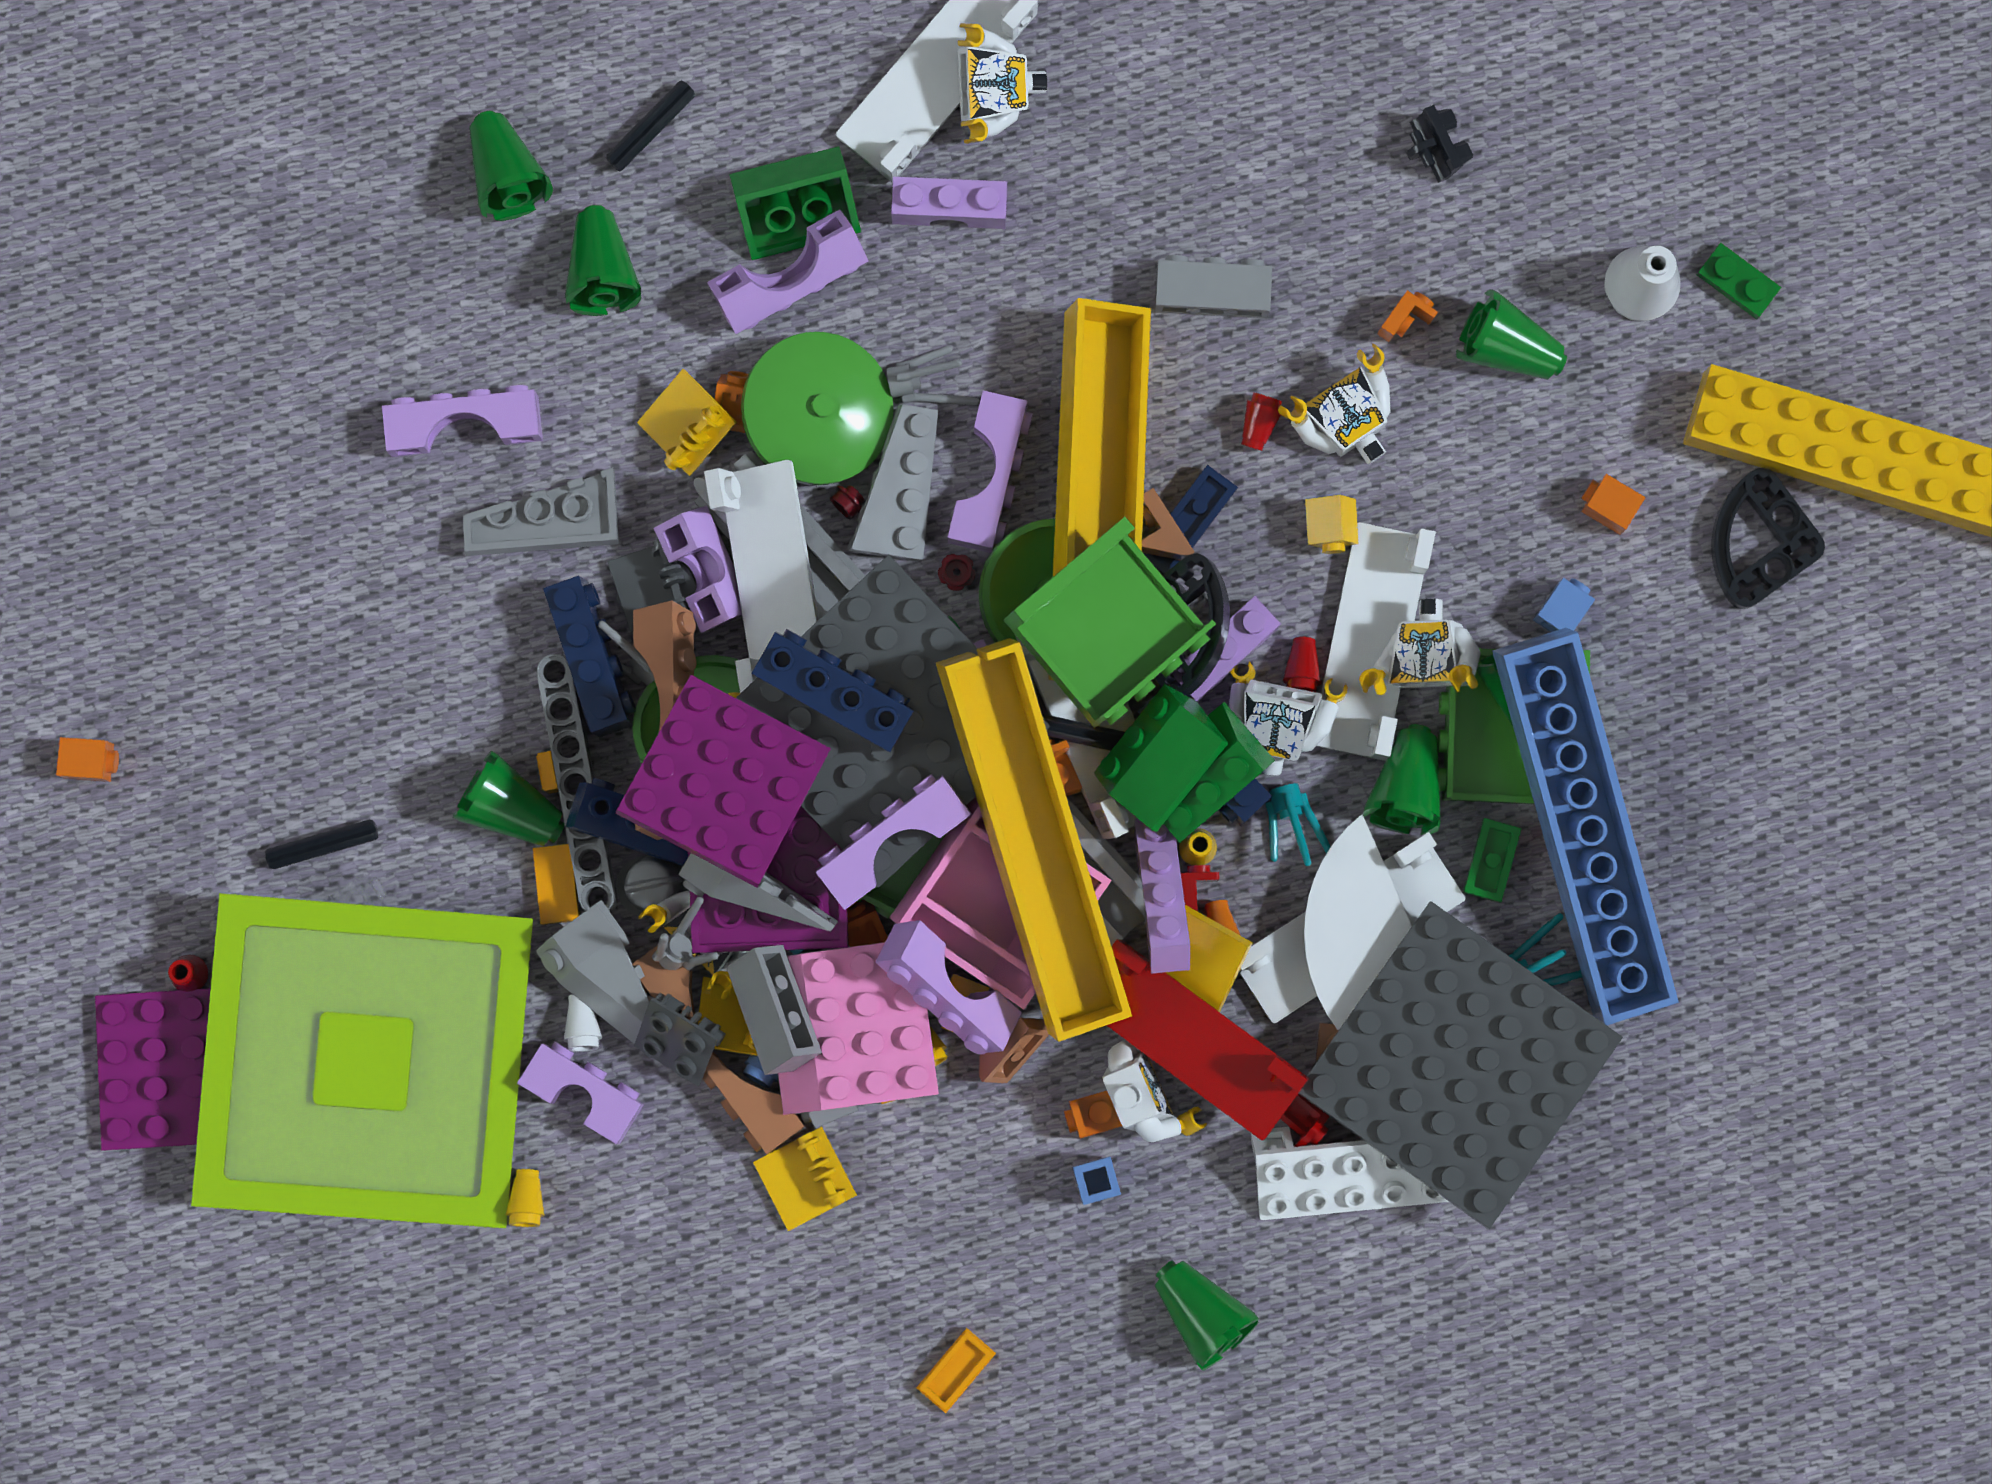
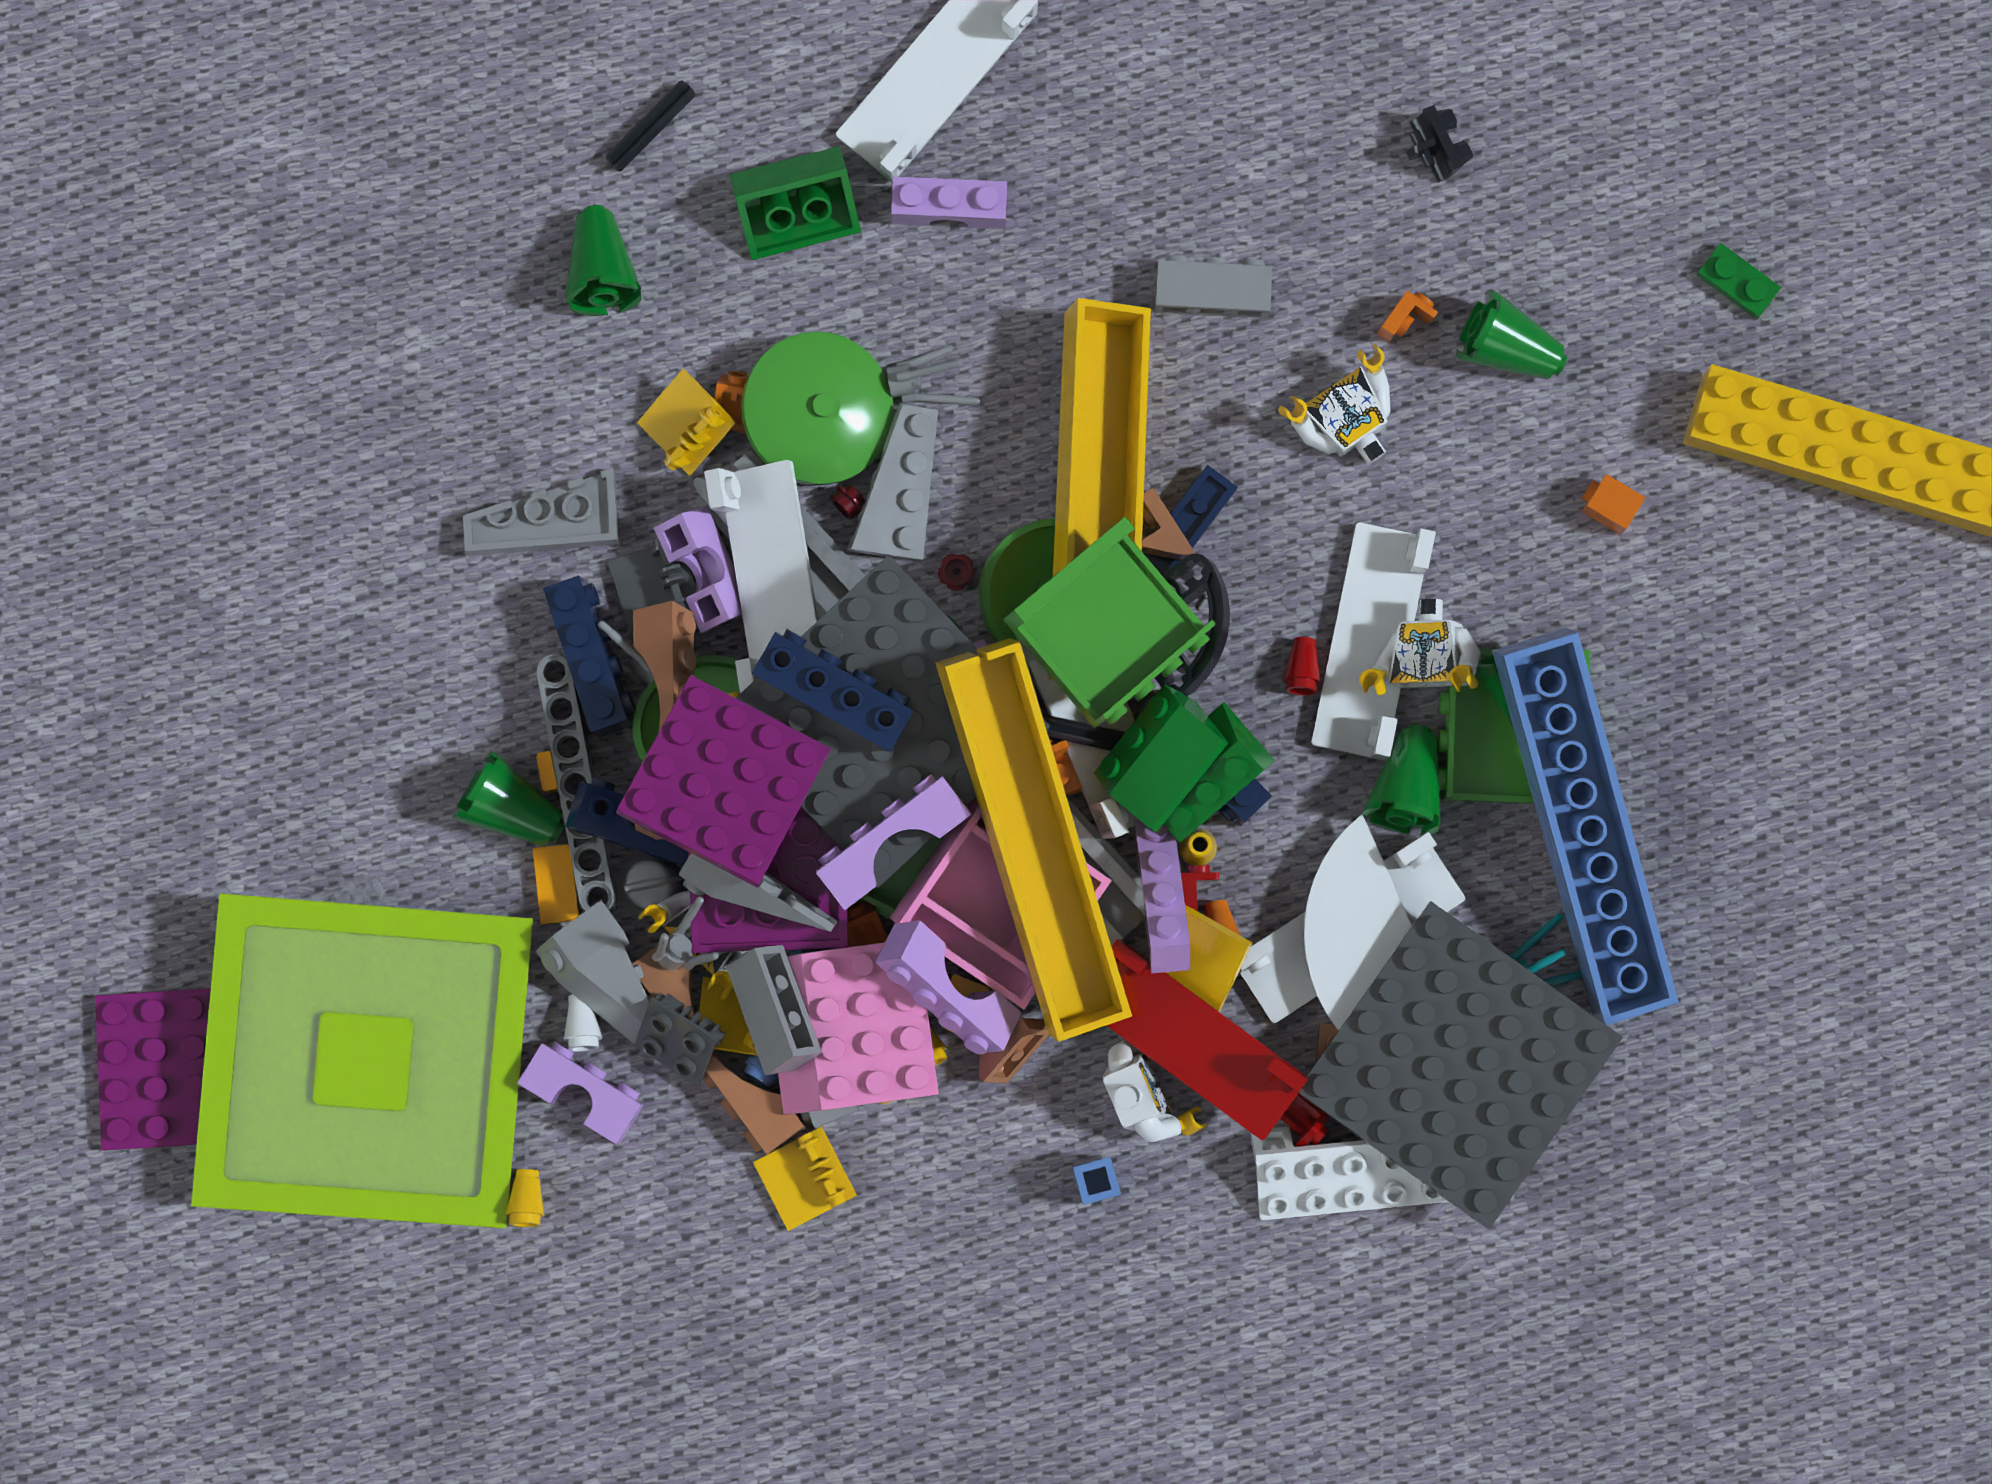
(86, 759): orange brick -> none
(196, 976): red cone -> none
(321, 844): black axle -> none
(414, 425): lavender arch -> none
(505, 169): green cone -> none
(827, 255): lavender arch -> none
(956, 1370): light orange tile -> none
(993, 83): torso -> none
(999, 425): lavender arch -> none
(1092, 1115): orange bracket -> none
(1203, 1313): green cone -> none
(1247, 631): lavender arch -> none
(1260, 420): red cone -> none
(1283, 716): white torso -> none
(1287, 802): teal plant -> none
(1331, 523): yellow brick -> none
(1492, 860): green plate -> none
(1565, 606): medium blue brick -> none
(1643, 282): white cone -> none
(1786, 536): black beam -> none

